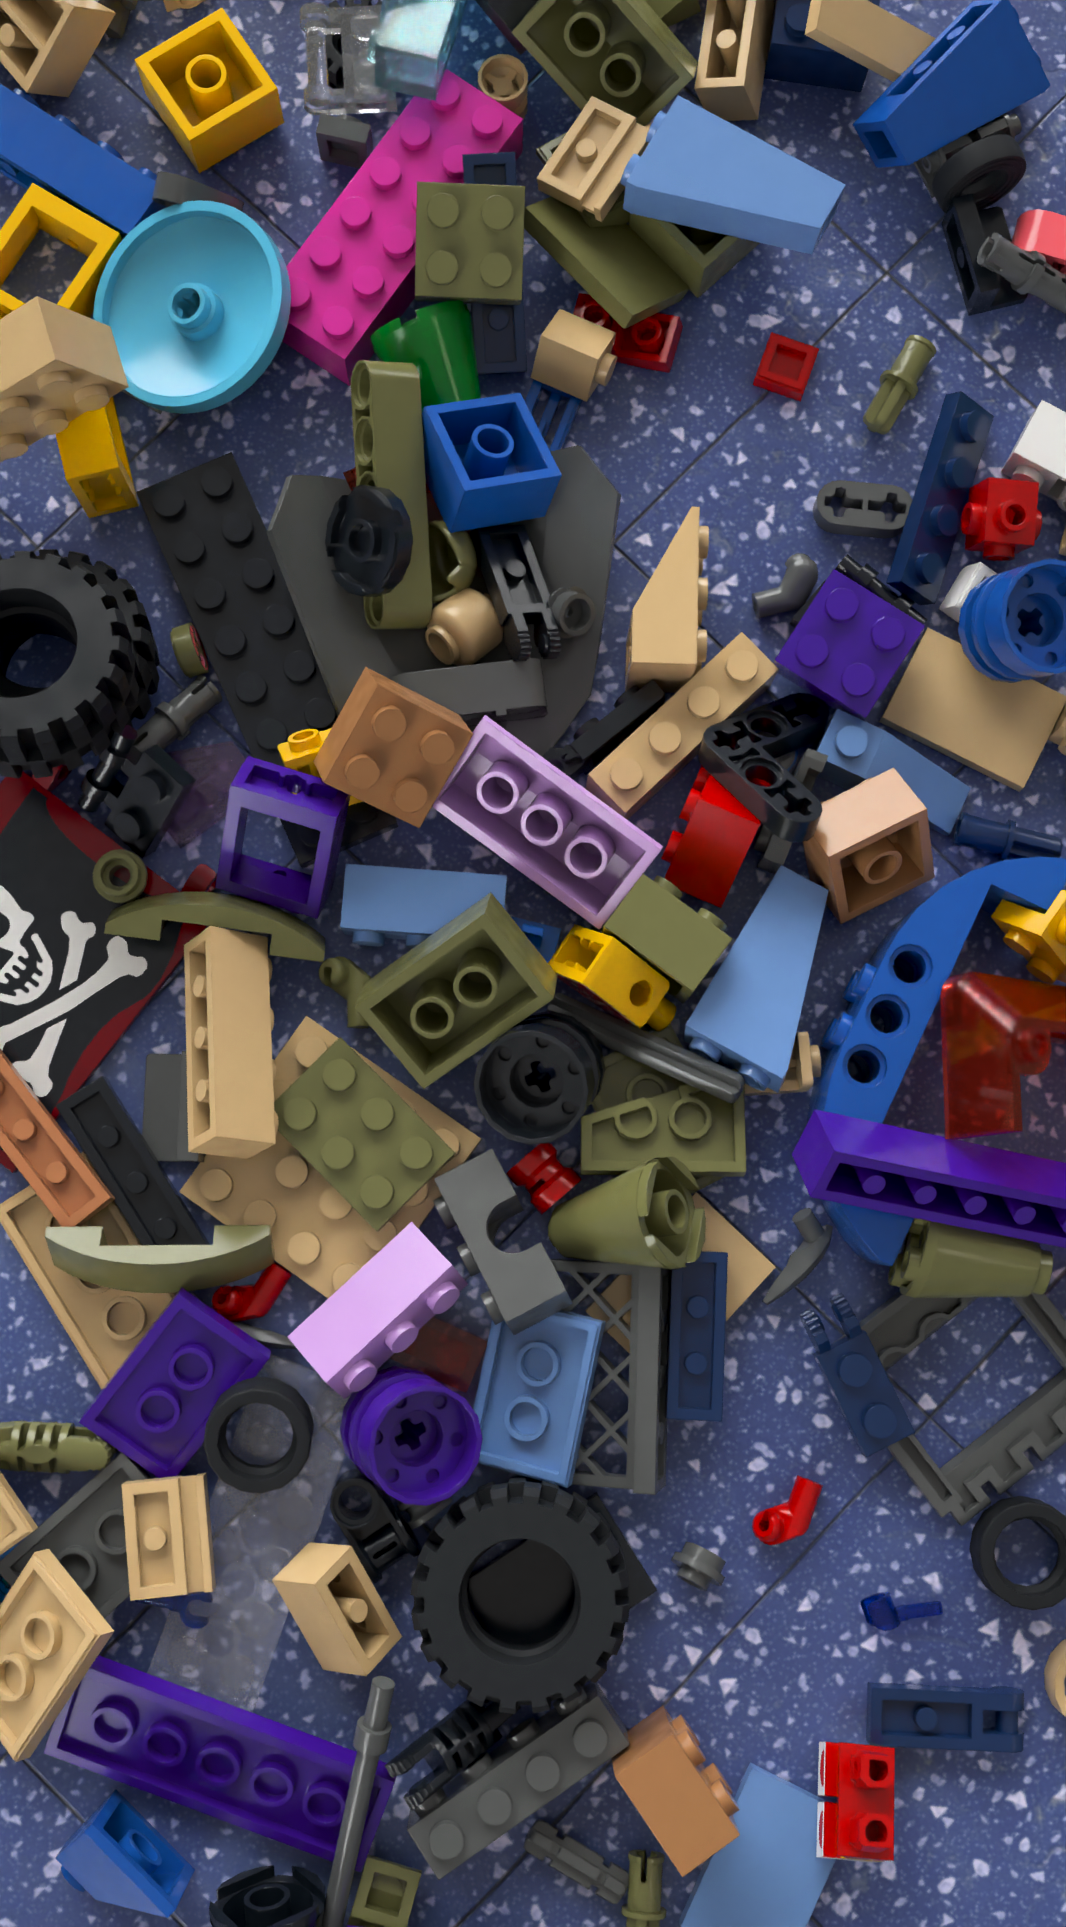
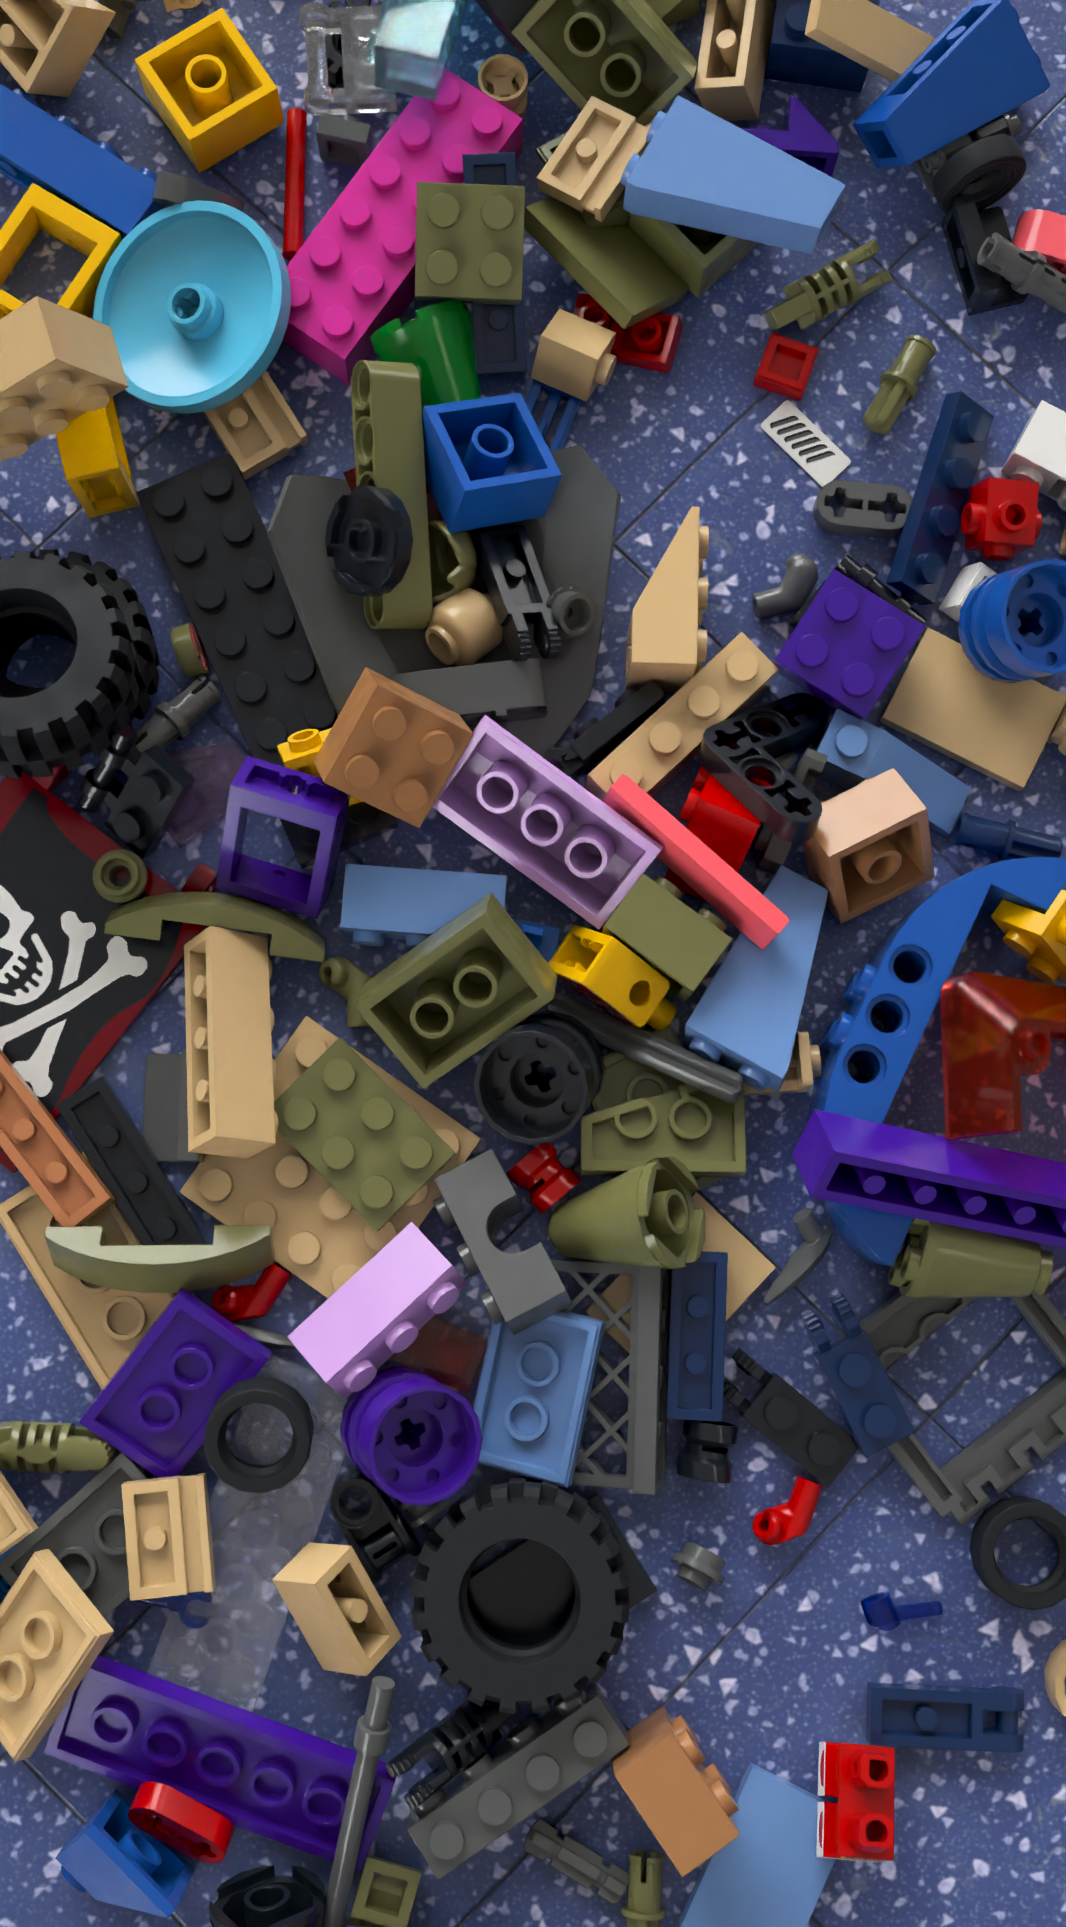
(181, 1822): none -> red beam
(257, 427): none -> tan plate
(294, 182): none -> red bar
(698, 864): none -> coral tile
(706, 1462): none -> black wheel
(792, 1422): none -> black hinge
(801, 138): none -> dark purple slope
(805, 443): none -> white sticker
(826, 290): none -> olive hinge

